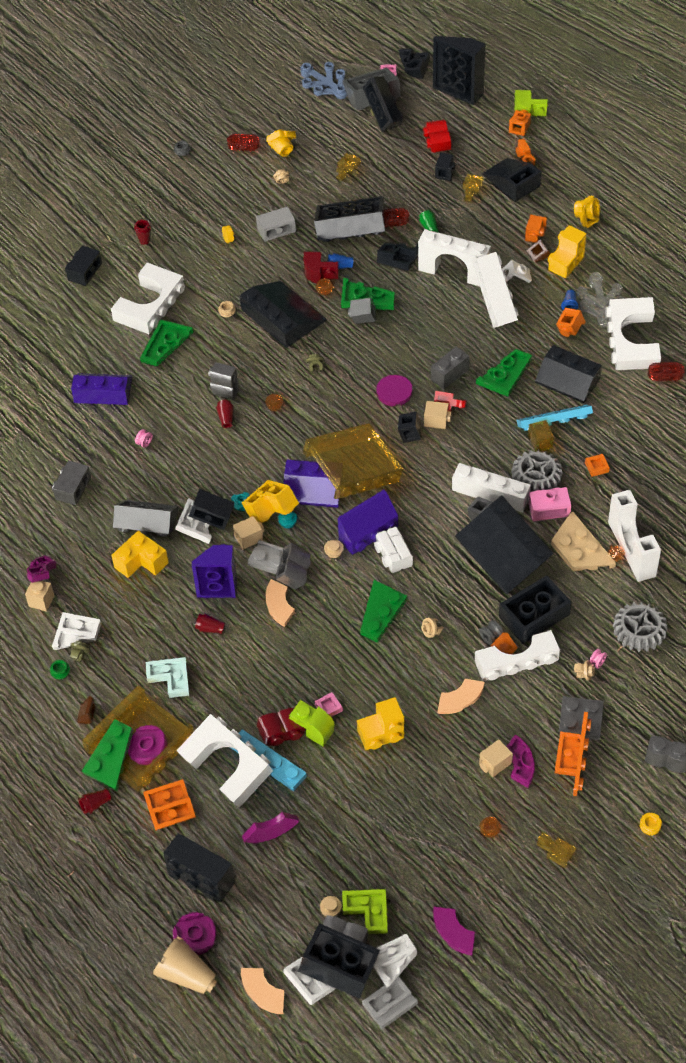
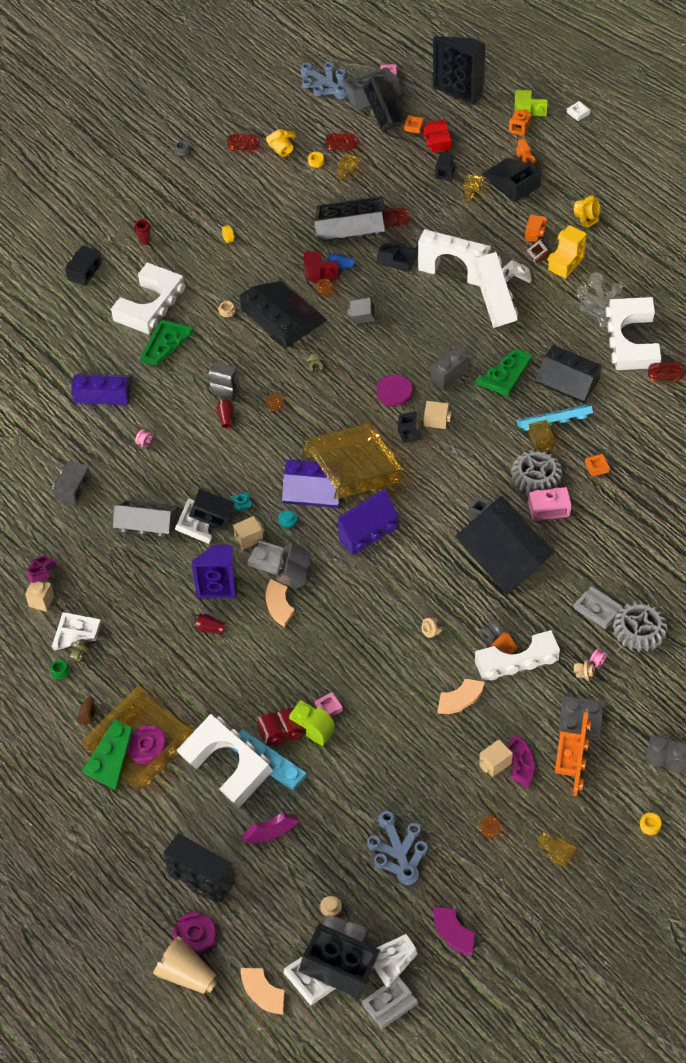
(92, 801): dark red cone -> none
(139, 552): yellow brick -> none
(169, 804): orange slope -> none
(172, 671): light aqua plate -> none
(268, 499): yellow brick -> none
(275, 224): light grey brick -> none
(281, 176): tan plate -> none
(316, 159): none -> yellow tile
(333, 548): tan plate -> none
(341, 141): none -> clear red plate
(370, 903): lime plate -> none
(381, 297): green wing -> none
(381, 610): green wing -> none
(382, 727): yellow brick -> none
(393, 549): white brick -> none
(397, 850): none -> sand blue plant
(413, 124): none -> orange plate
(414, 63): black slope -> none
(428, 221): green cone -> none
(447, 397): plate -> none
(490, 486): white brick -> none
(534, 609): black brick -> none
(570, 300): blue cone -> none
(570, 322): orange brick -> none
(578, 111): none -> white tile
(579, 546): tan wing -> none
(597, 607): none -> light grey plate
(616, 553): clear orange plate -> none
(640, 553): white arch -> none

